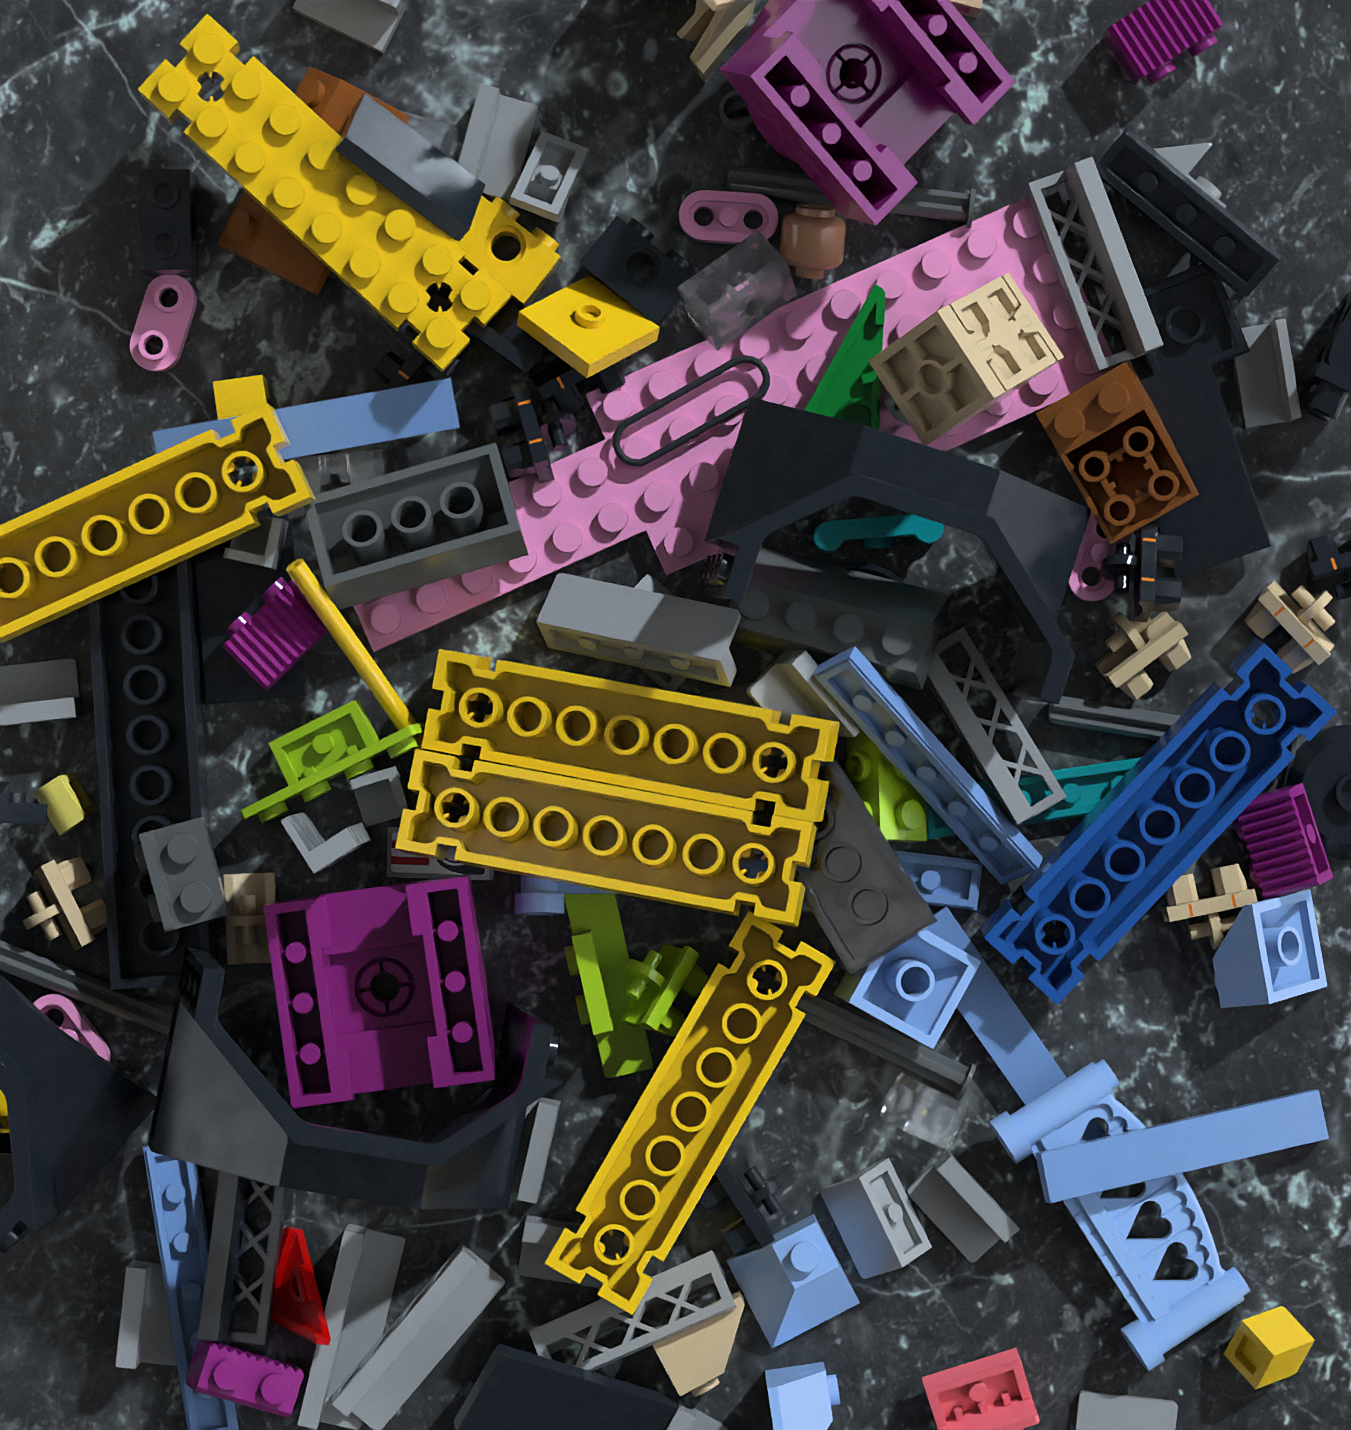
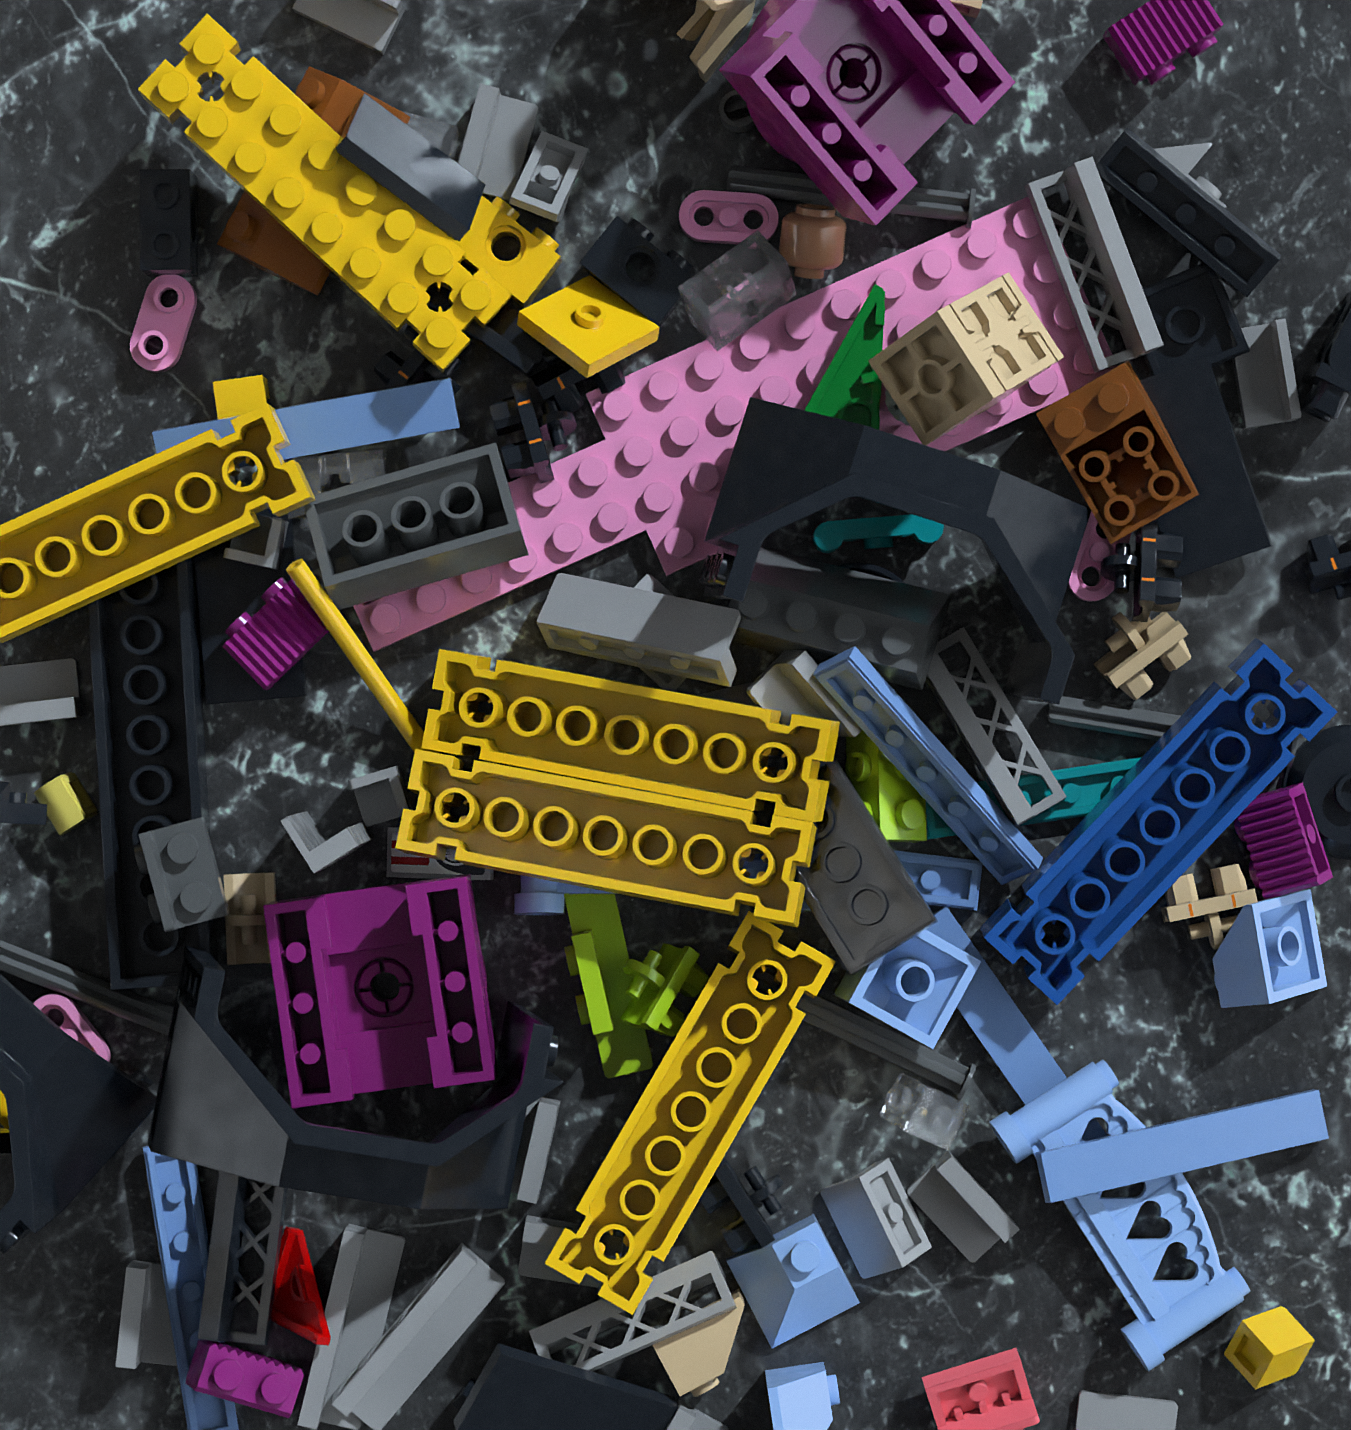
(57, 883): tan hips -> none
(326, 749): lime bracket -> none
(680, 392): black piece -> none
(1308, 640): tan hips -> none

